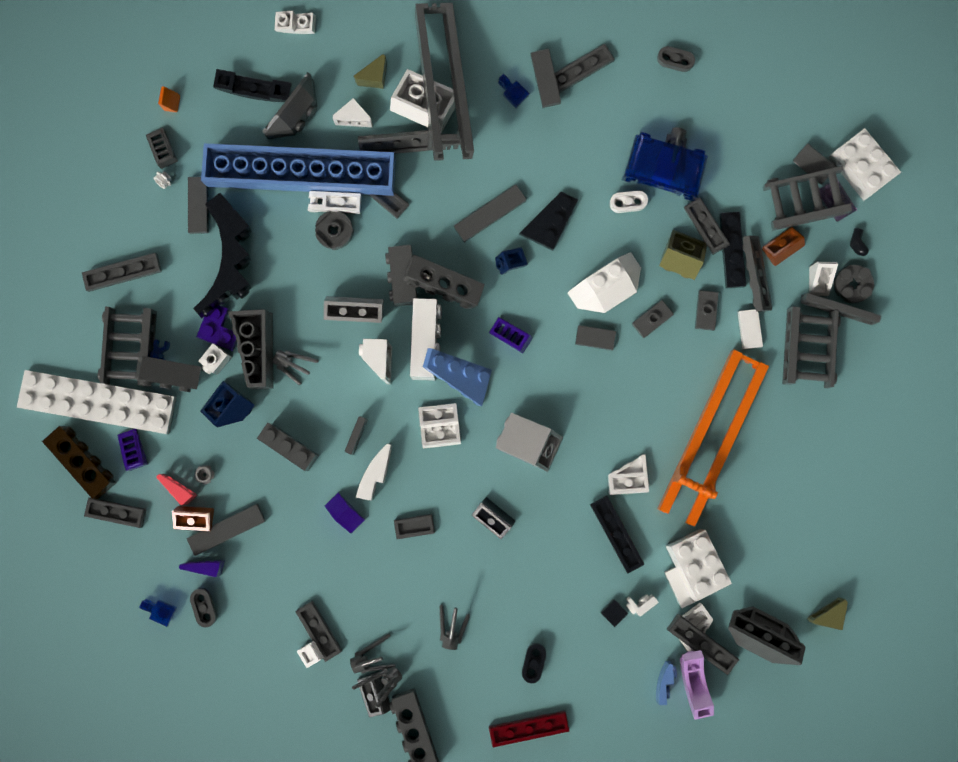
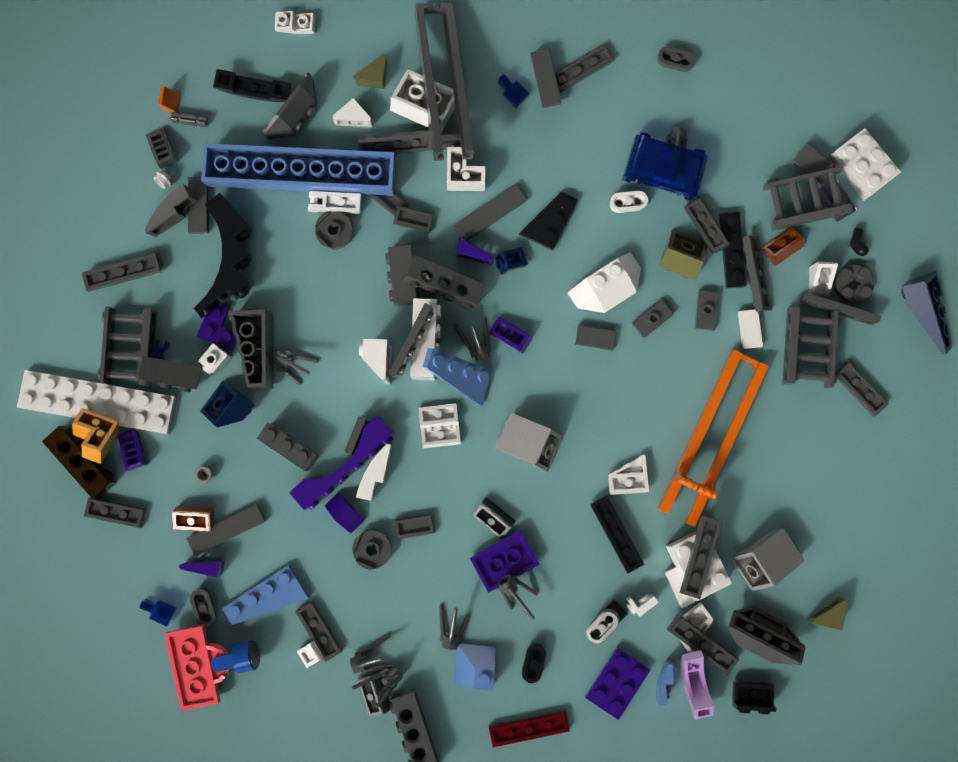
(98, 434): none -> light orange brick
(171, 210): none -> dark grey slope
(177, 490): coral slope -> none
(189, 119): none -> dark grey axle
(202, 665): none -> coral plate
(272, 594): none -> medium blue wing
(311, 490): none -> dark purple arch
(353, 309): light grey brick -> none
(362, 554): none -> dark grey plate
(408, 349): none -> dark grey plate
(413, 219): none -> dark grey tile
(463, 177): none -> white brick
(471, 252): none -> dark purple slope
(475, 666): none -> medium blue slope
(480, 350): none -> dark grey plant
(504, 558): none -> dark purple plate
(508, 585): none -> dark grey plant
(604, 625): none -> plate
(617, 683): none -> dark purple plate
(700, 557): none -> dark grey plate
(753, 697): none -> black bracket
(768, 560): none -> light grey slope
(861, 389): none -> dark grey tile
(923, 299): none -> dark blue wedge

